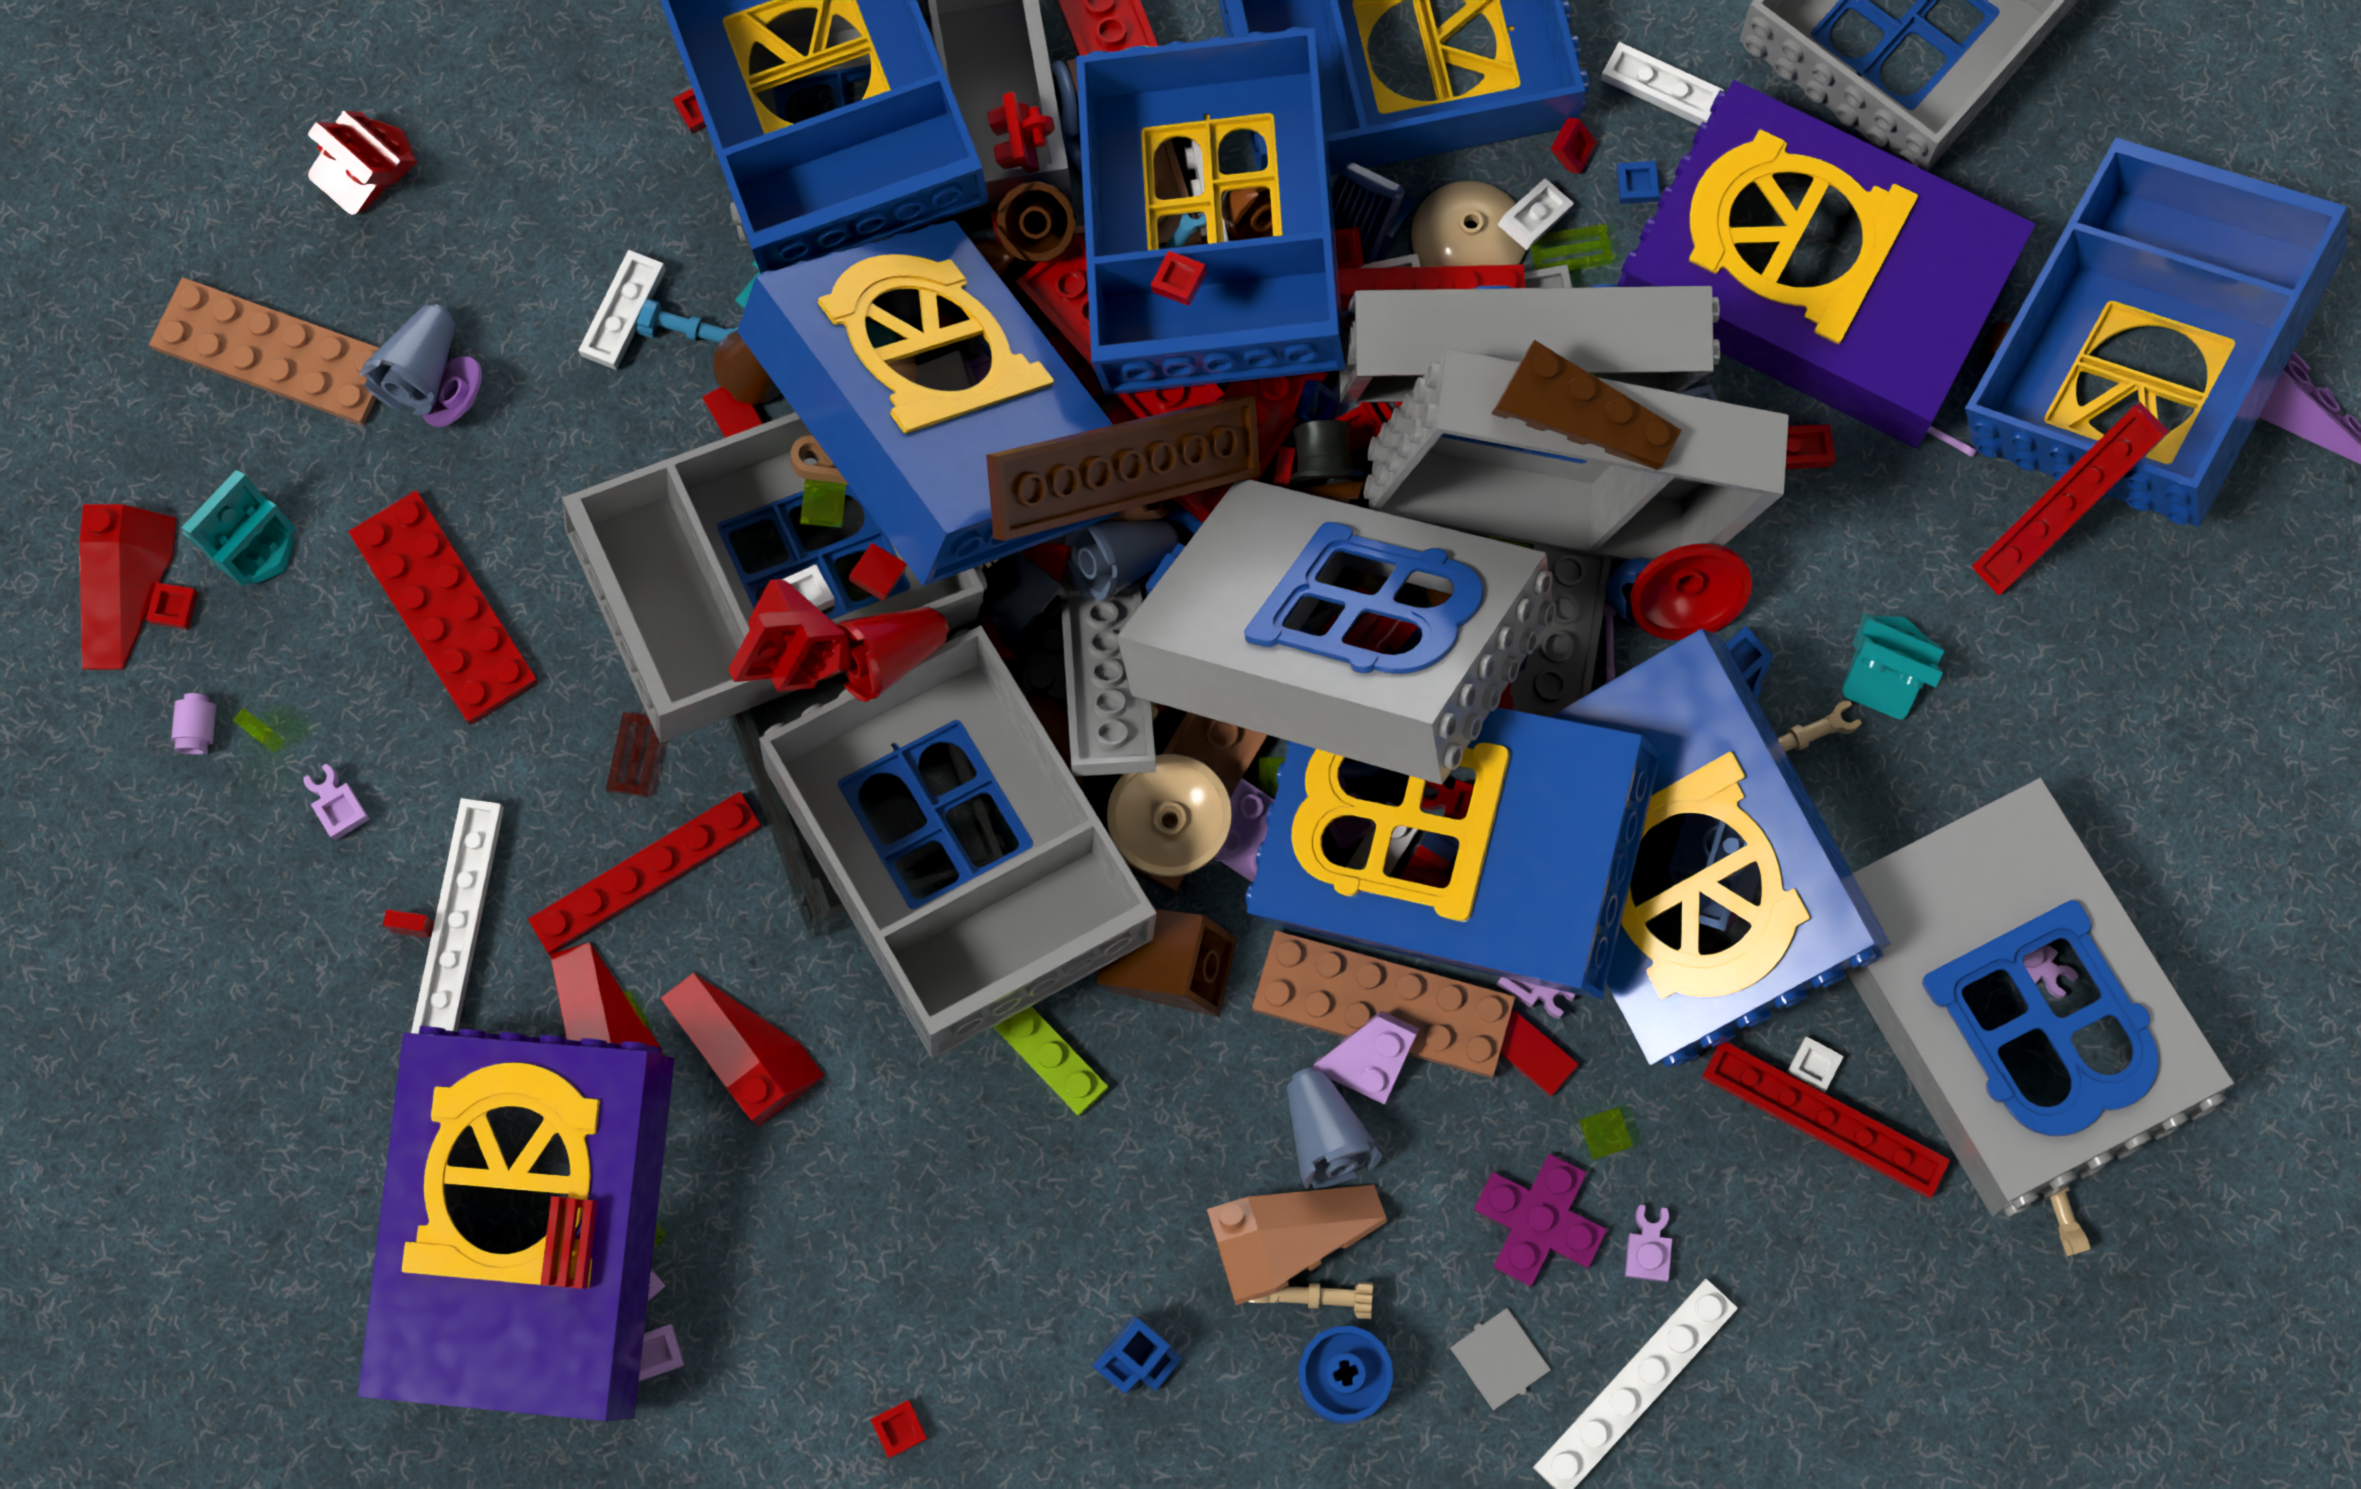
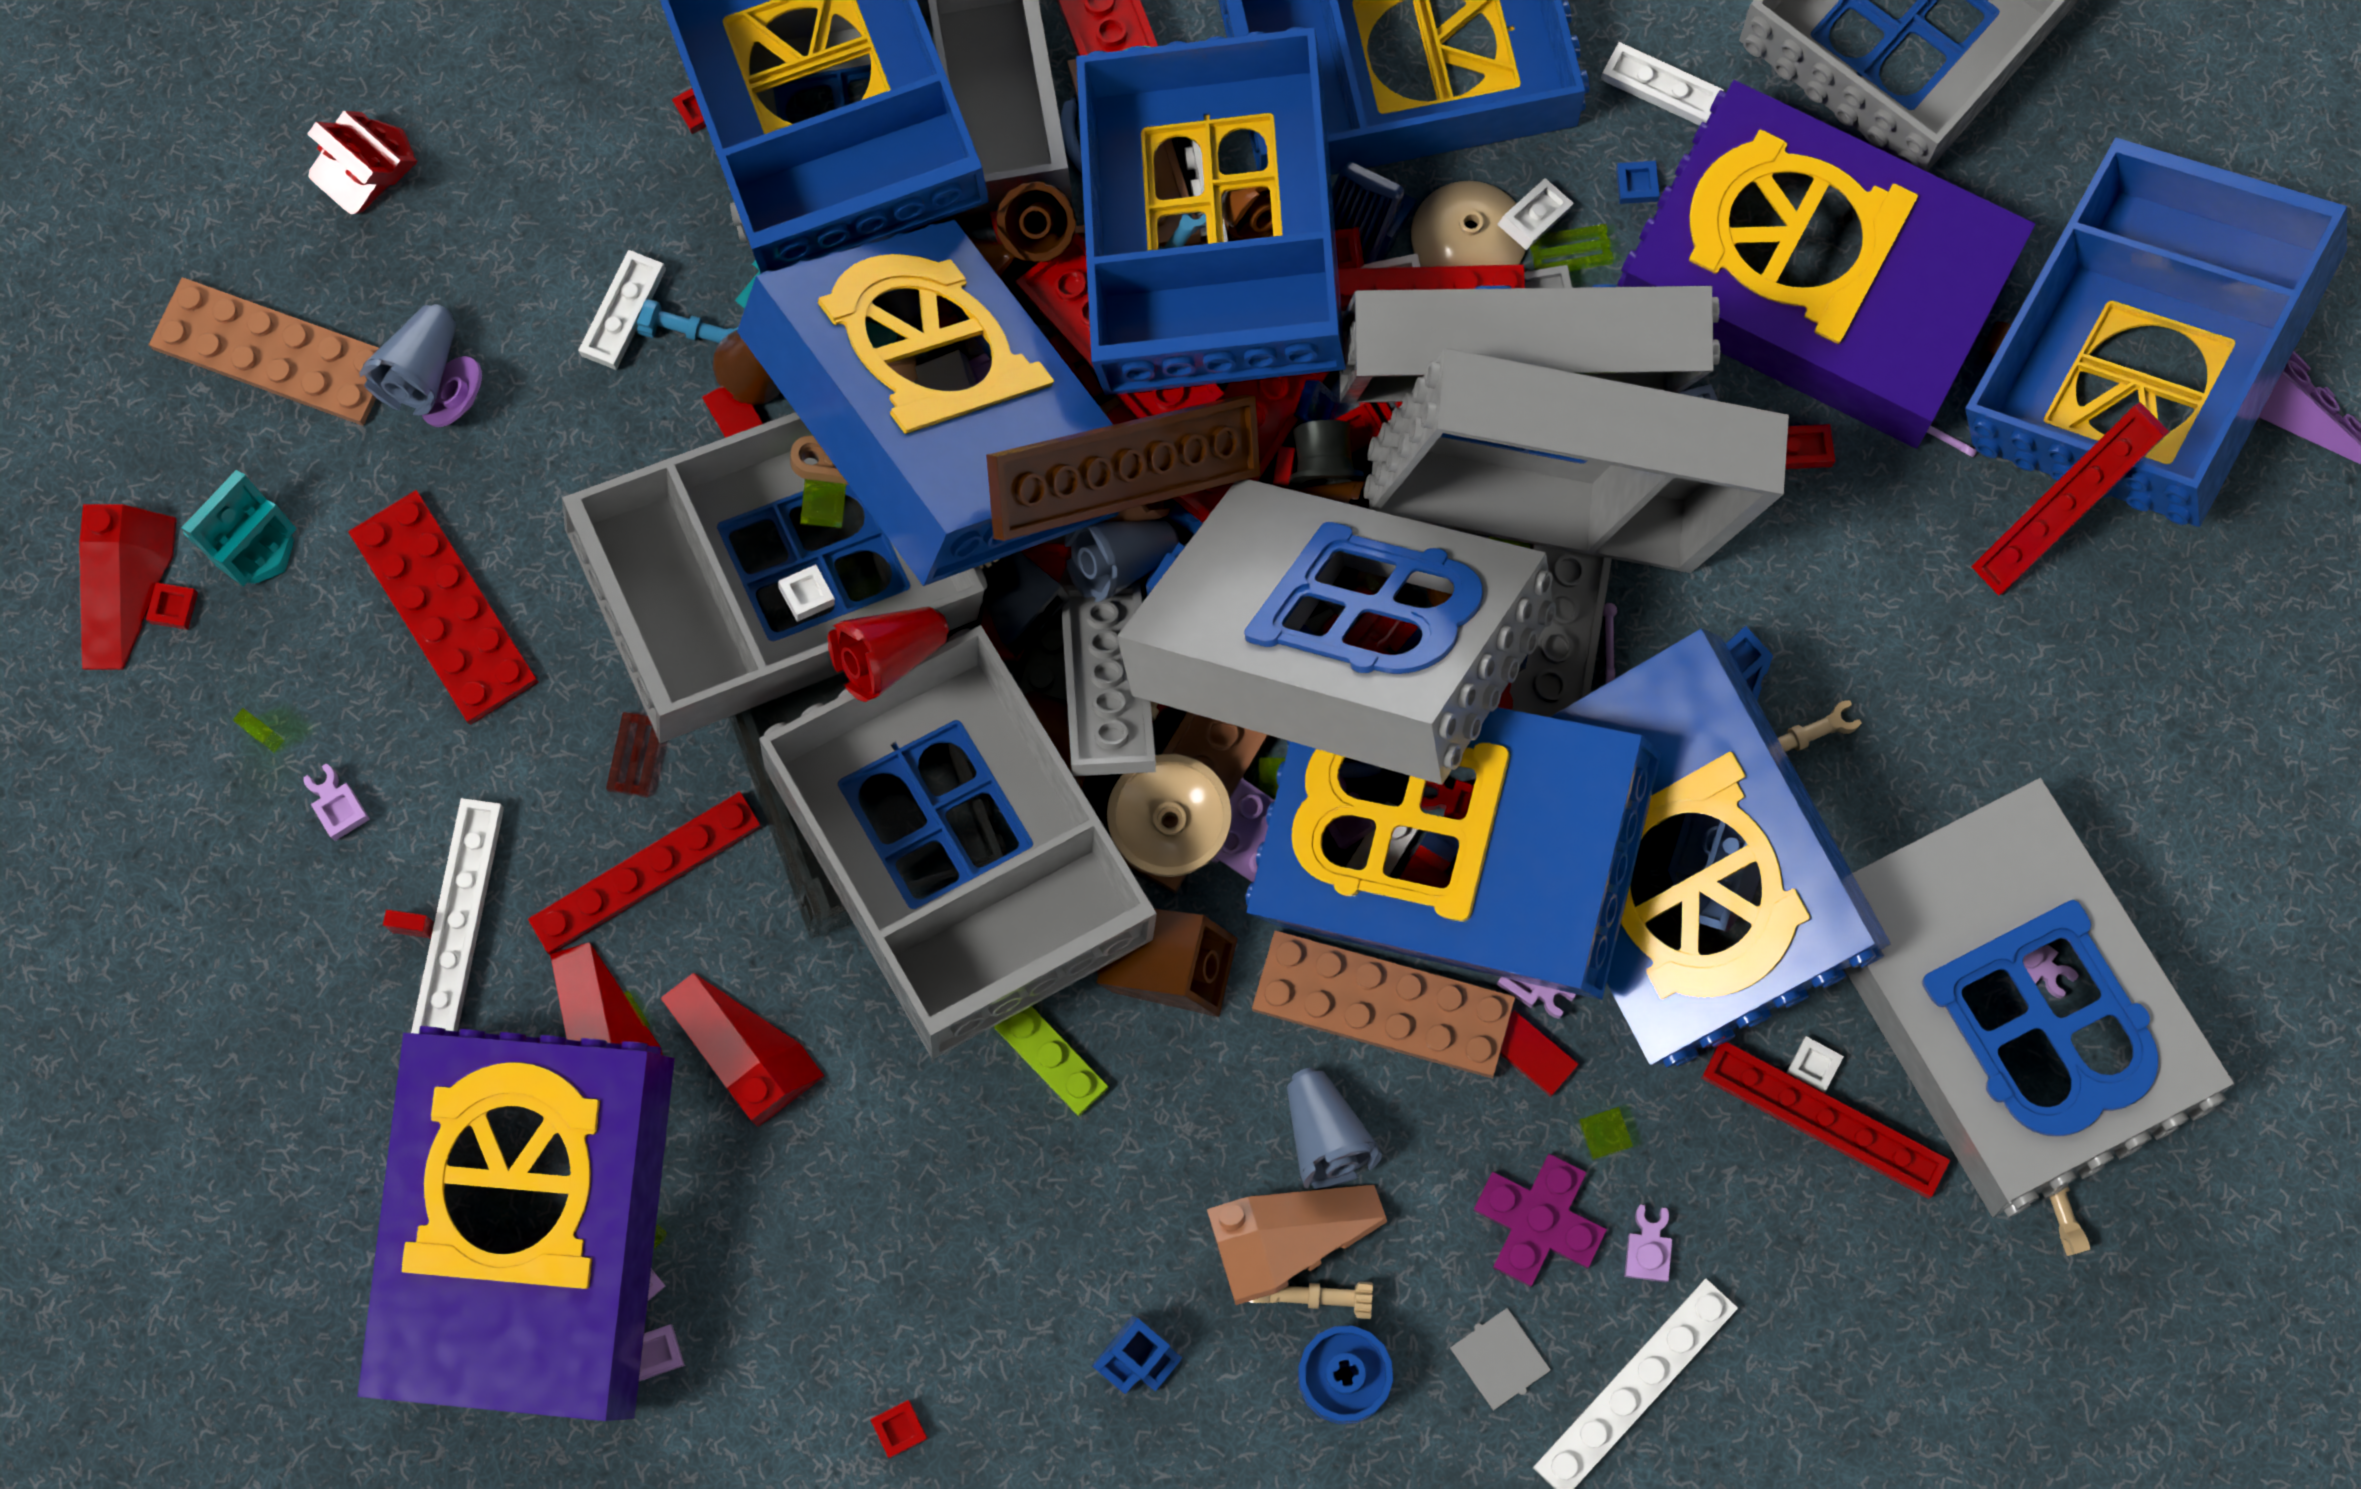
(193, 724): lavender brick -> none
(553, 1239): red tile -> none
(790, 642): red piece -> none
(877, 572): red tile -> none
(1026, 132): red hips -> none
(1068, 99): medium blue piece -> none
(1178, 278): red tile -> none
(1371, 1056): lavender wing -> none
(1572, 402): reddish brown wing -> none
(1573, 145): red tile -> none
(1620, 585): blue hair -> none
(1690, 591): red dish -> none
(1890, 664): teal piece -> none

